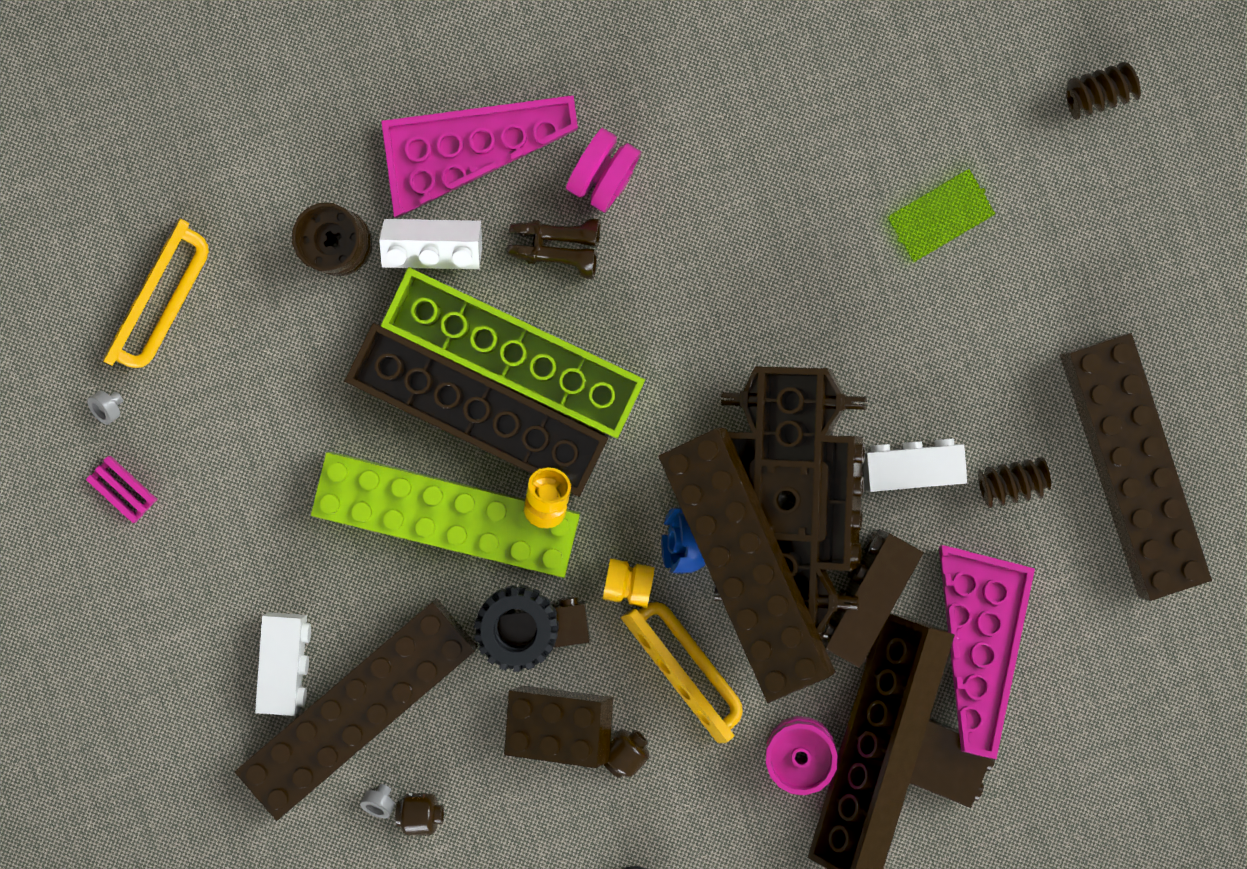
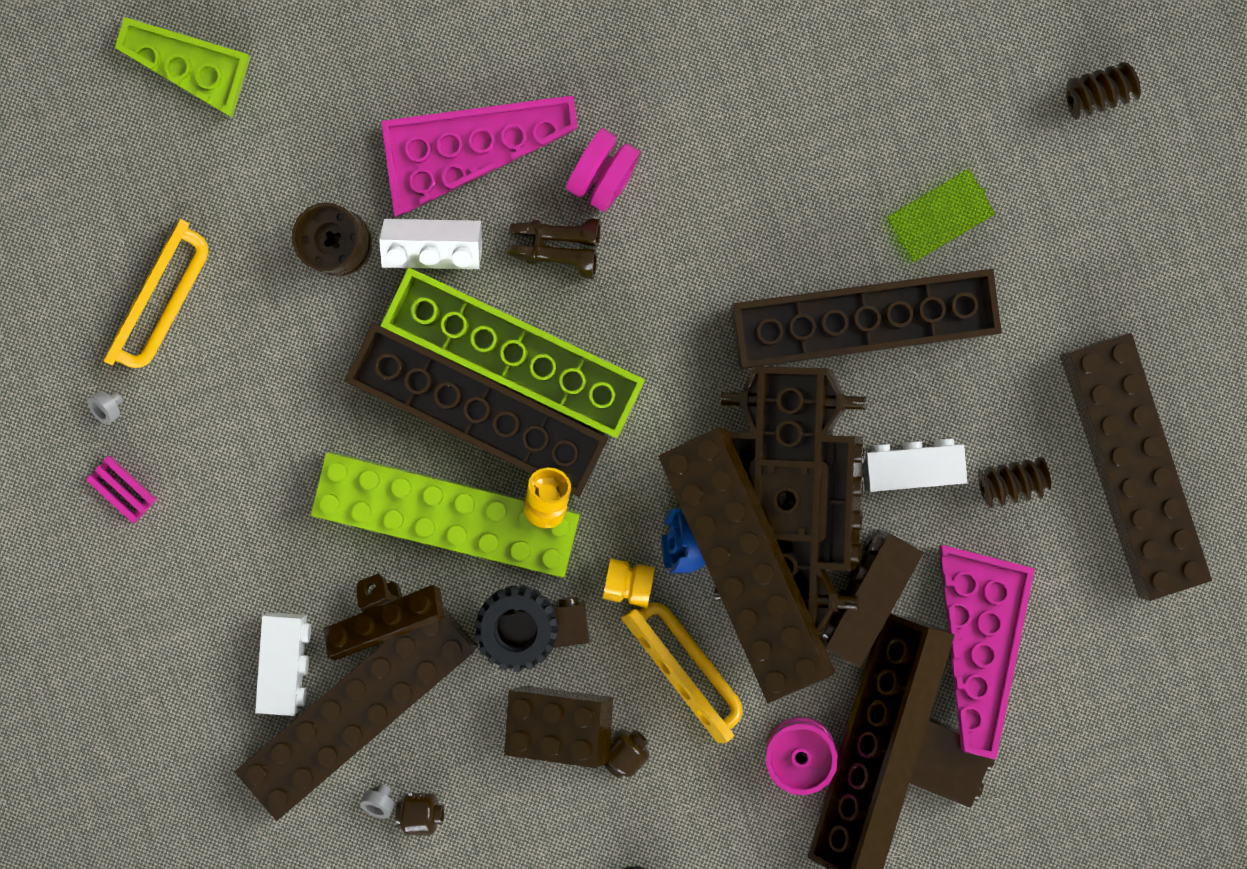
(195, 65): none -> lime wing
(383, 617): none -> dark brown plate
(866, 318): none -> dark brown brick

